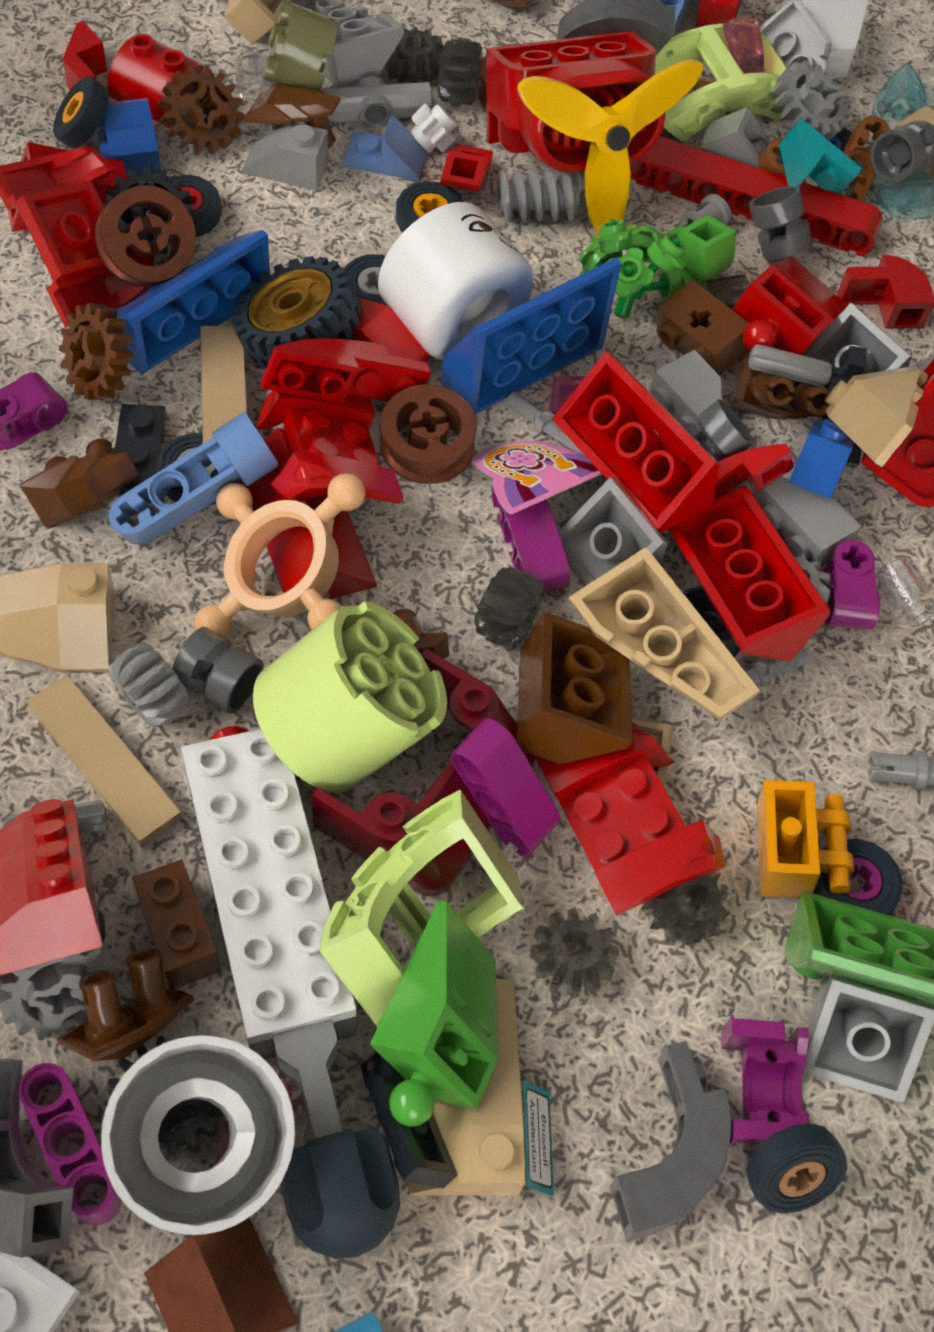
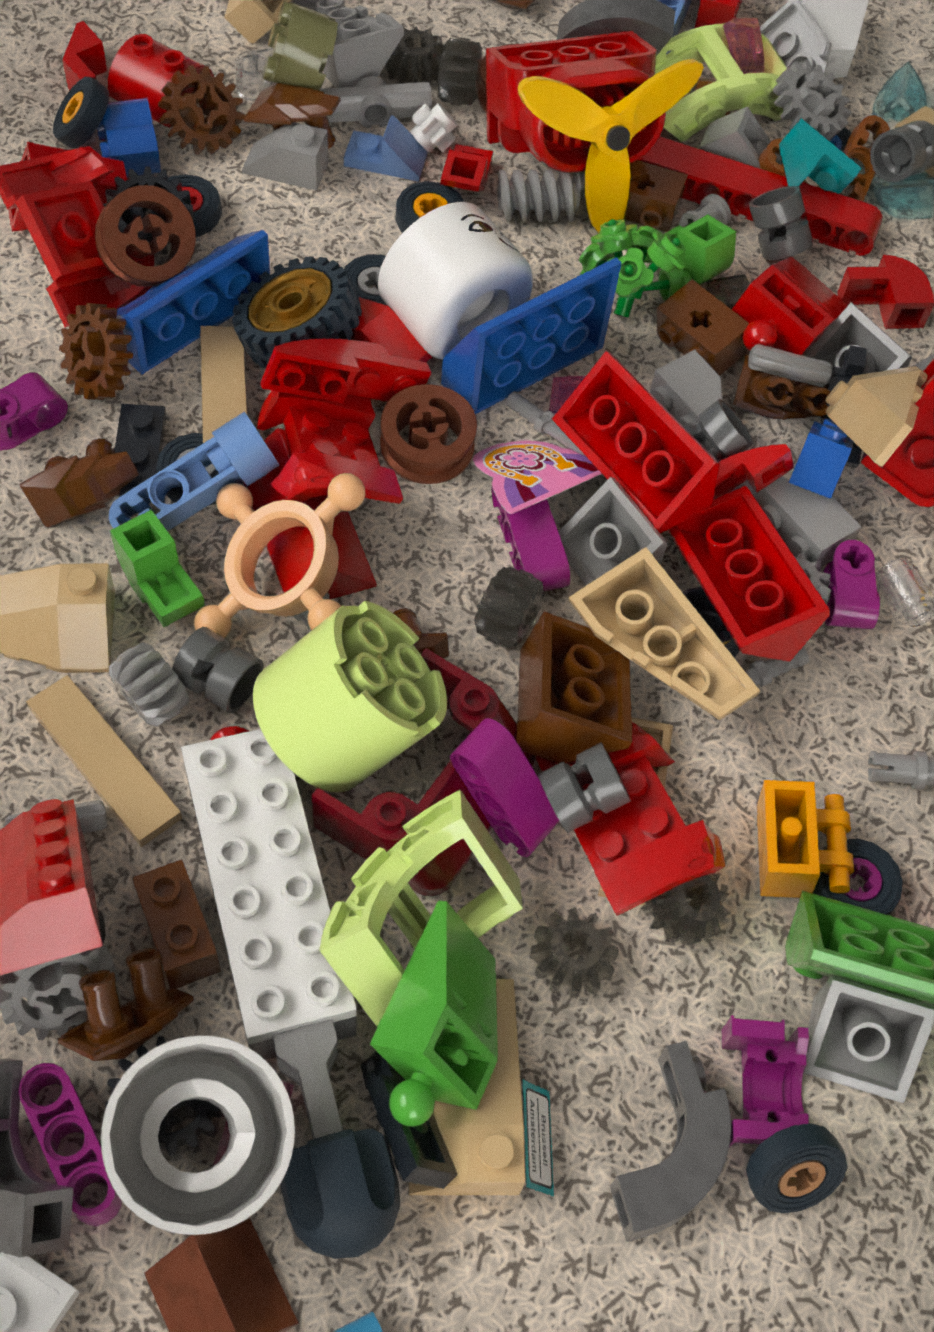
(153, 568): none -> bright green brick
(566, 792): none -> dark grey wheel
(654, 195): none -> reddish brown brick

